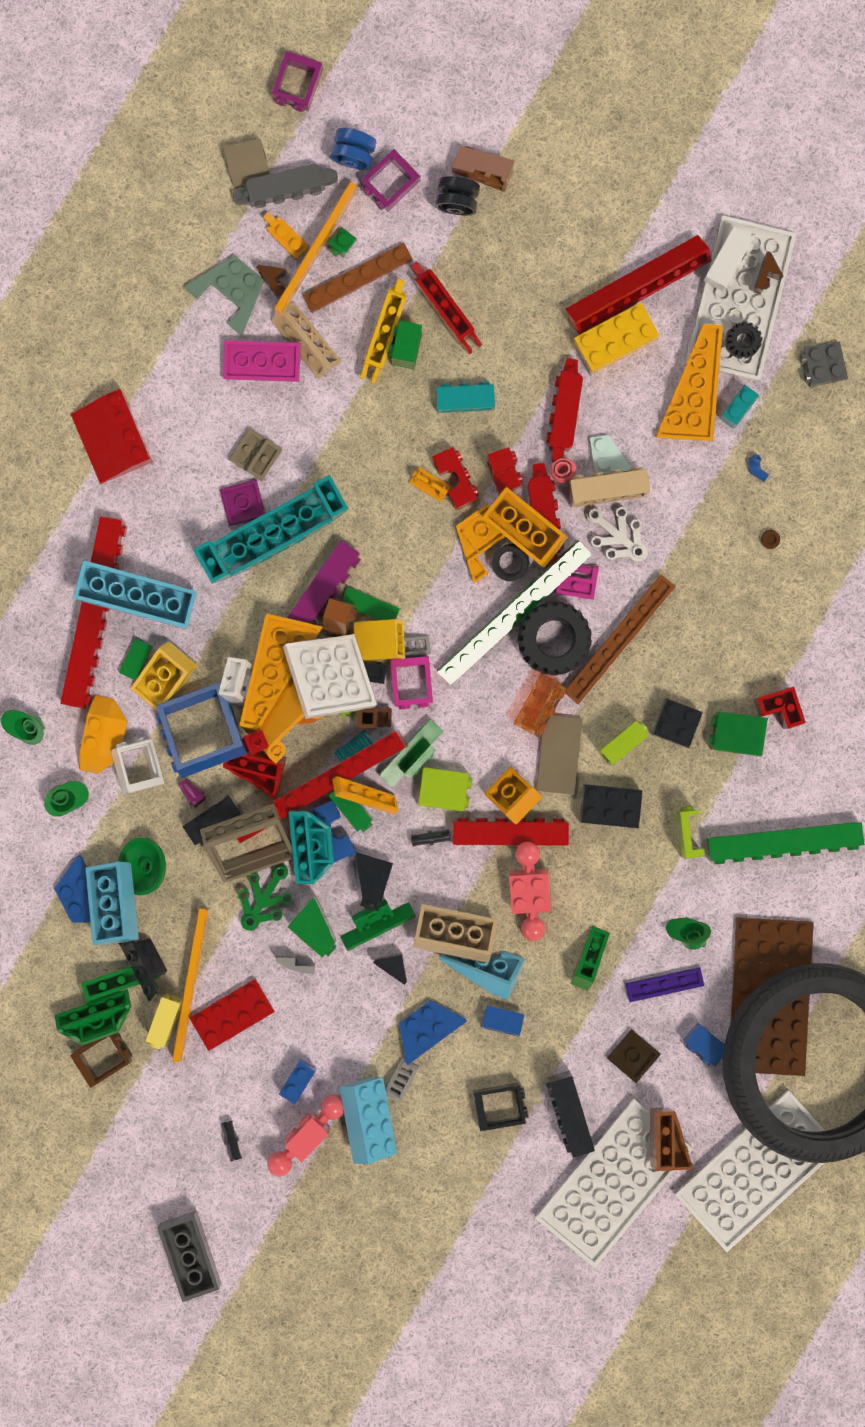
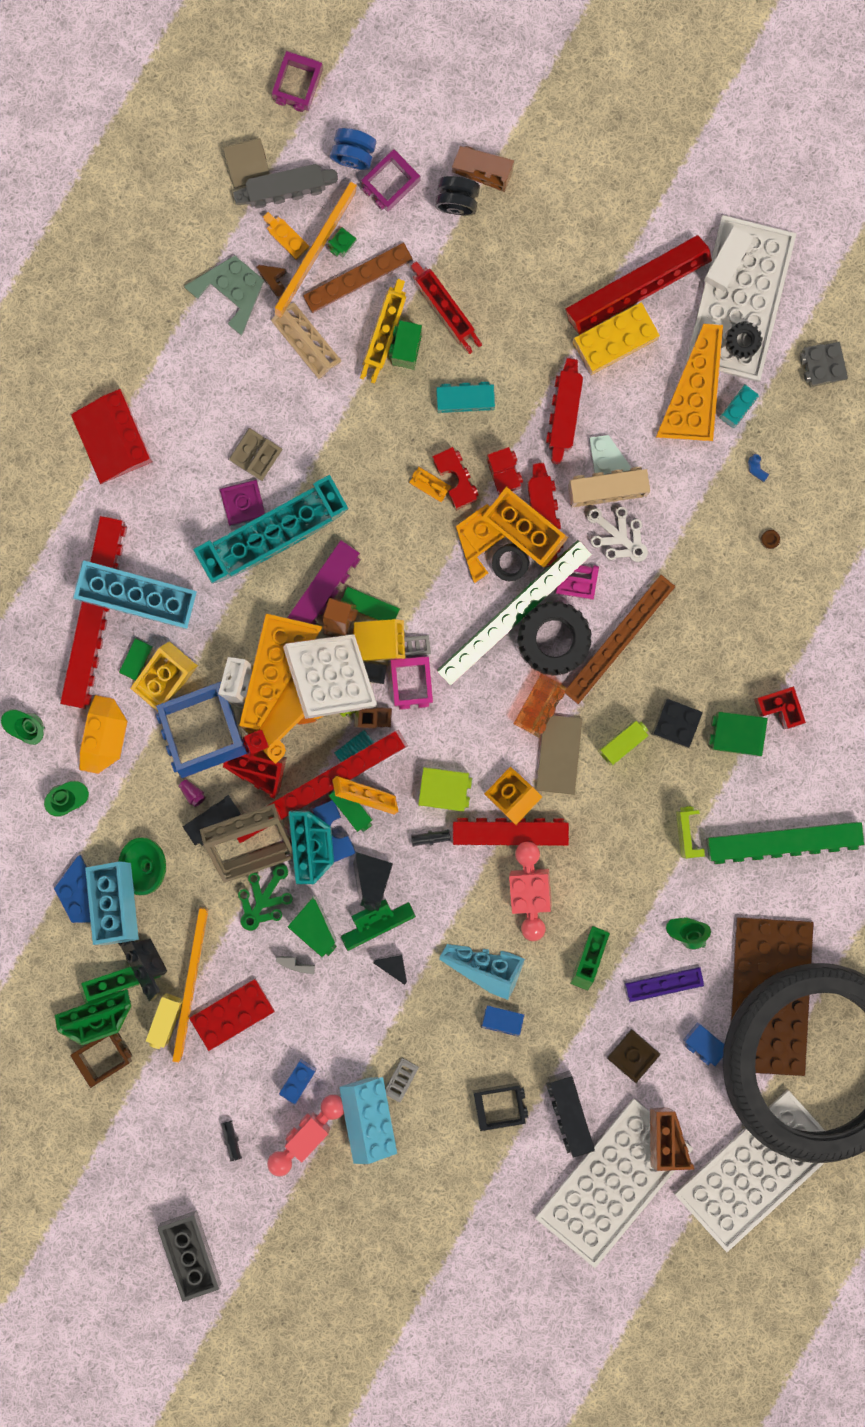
(152, 761): white window -> none
(262, 361): dark pink plate -> none
(414, 756): bracket -> none
(427, 1028): blue wing -> none
(455, 933): tan brick -> none
(563, 470): coral cone -> none
(611, 806): black brick -> none
(768, 269): reddish brown slope -> none

